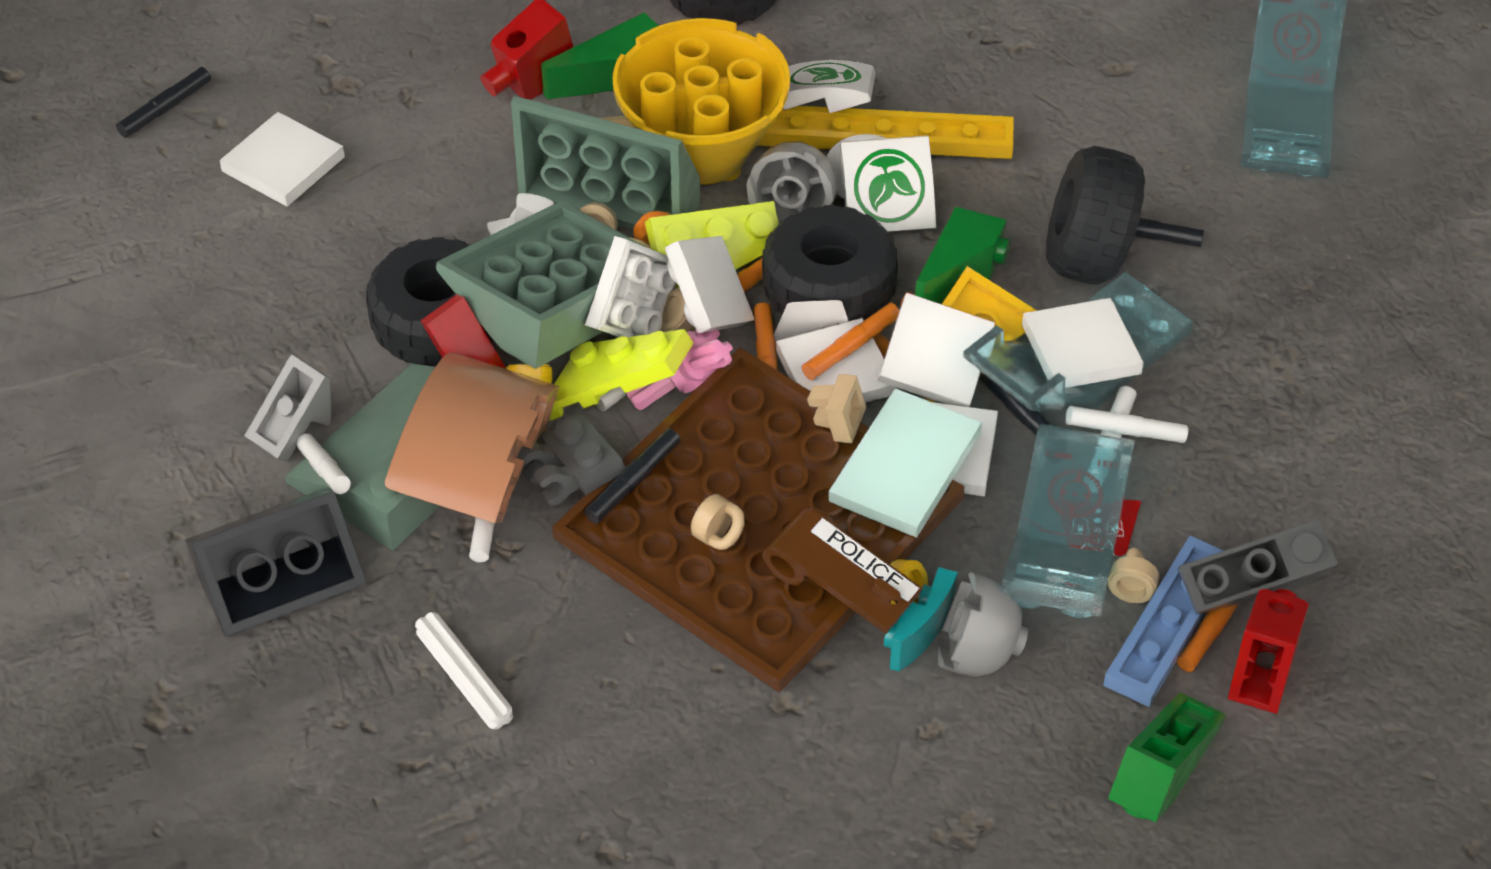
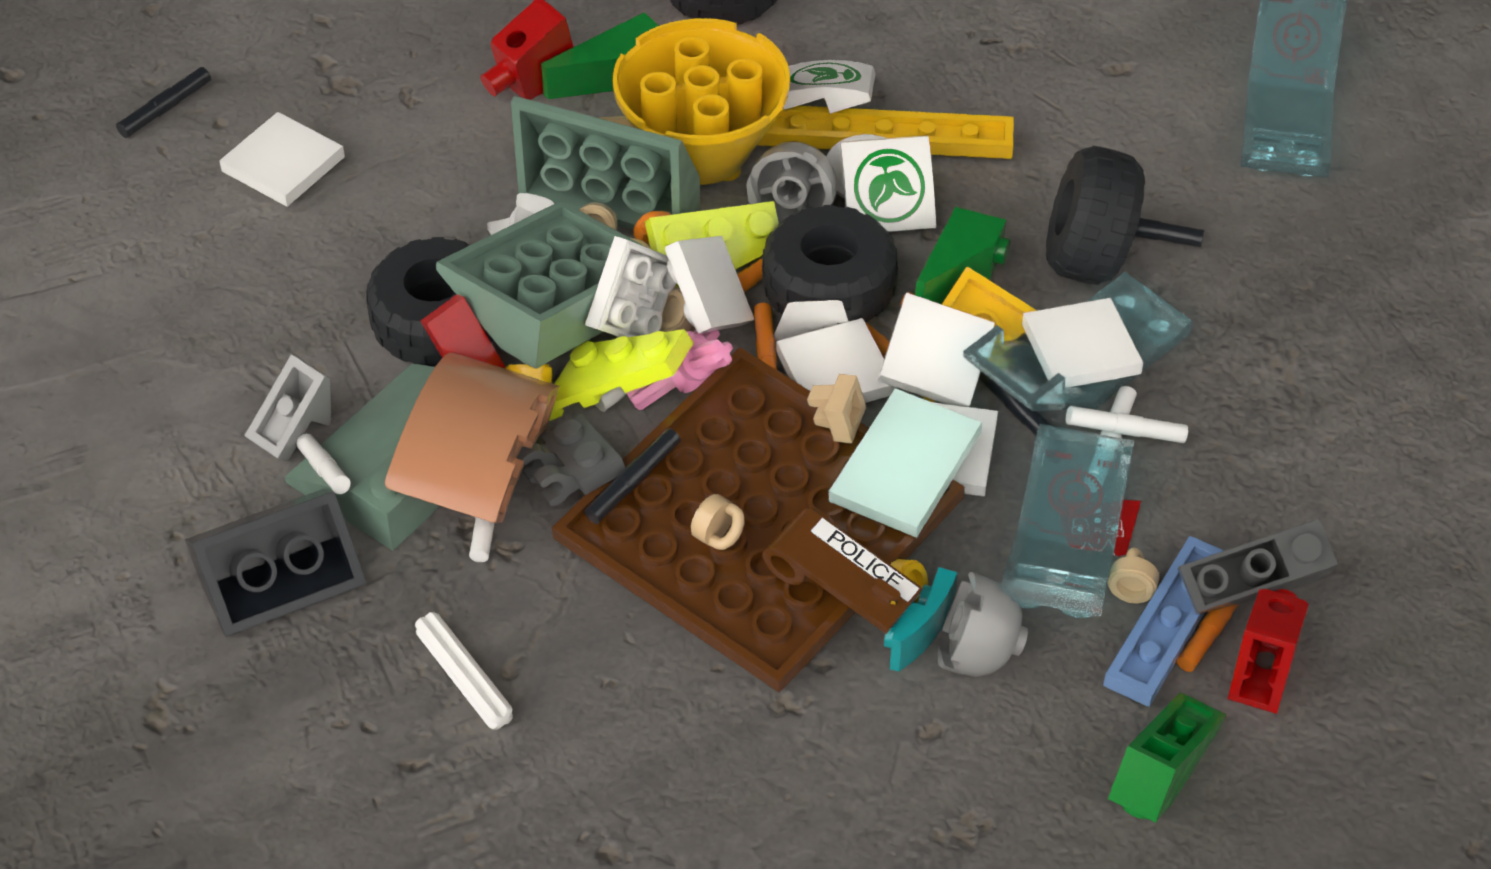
(850, 341): orange piece -> none

